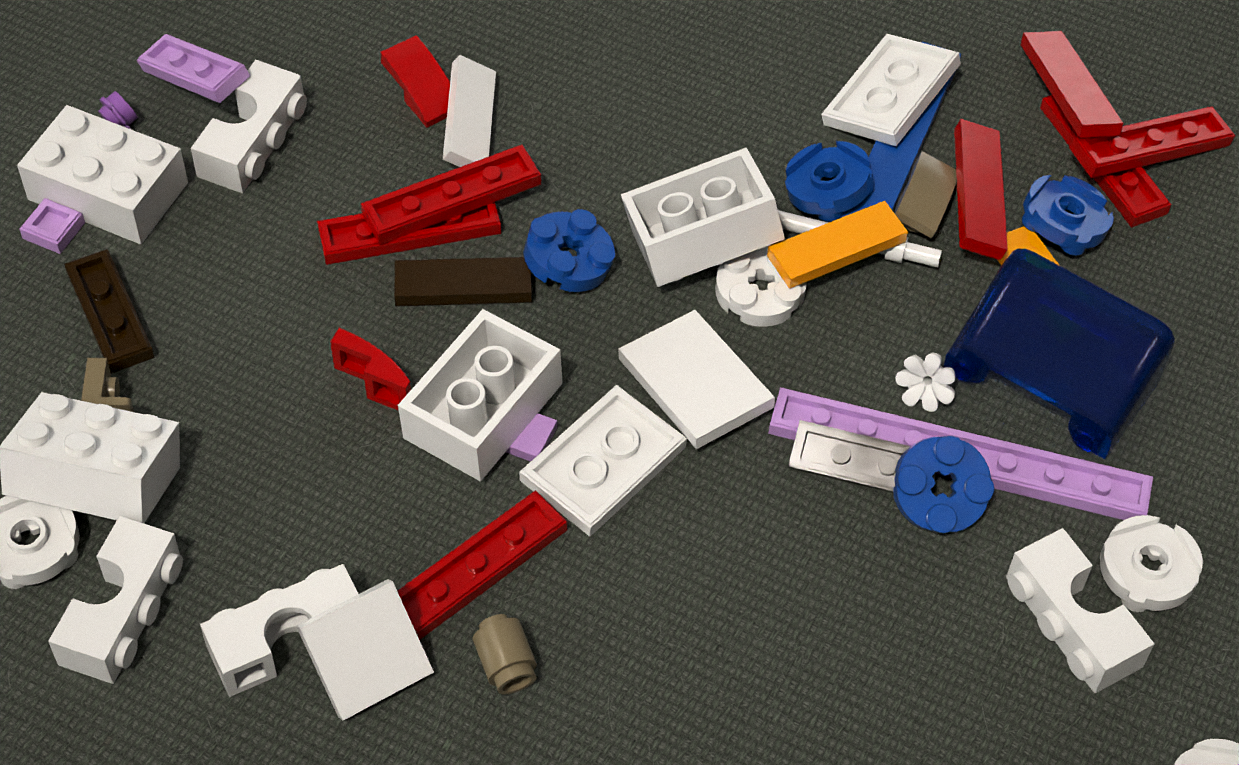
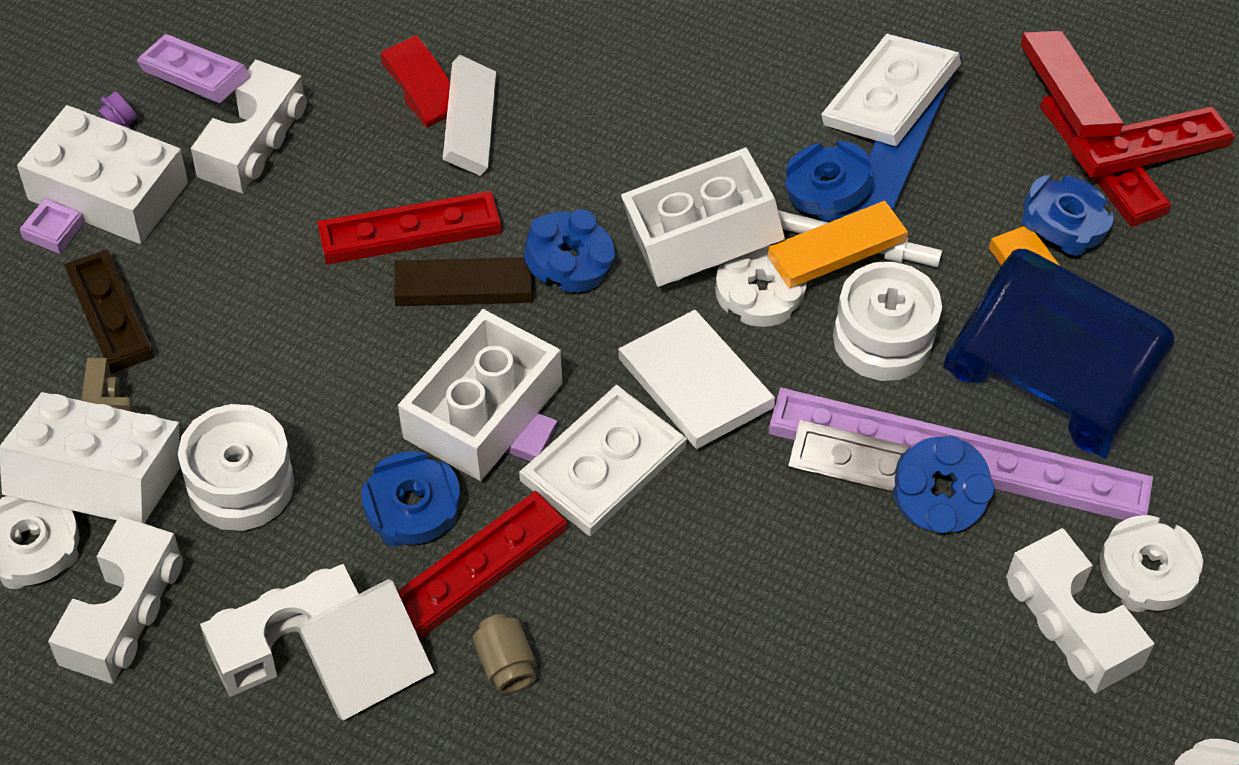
(236, 467): none -> white wheel
(382, 376): red slope -> none
(417, 522): none -> blue plate
(450, 194): red tile -> none
(887, 320): none -> white wheel
(926, 195): dark tan slope -> none
(926, 381): white plant -> none
(980, 190): red tile -> none

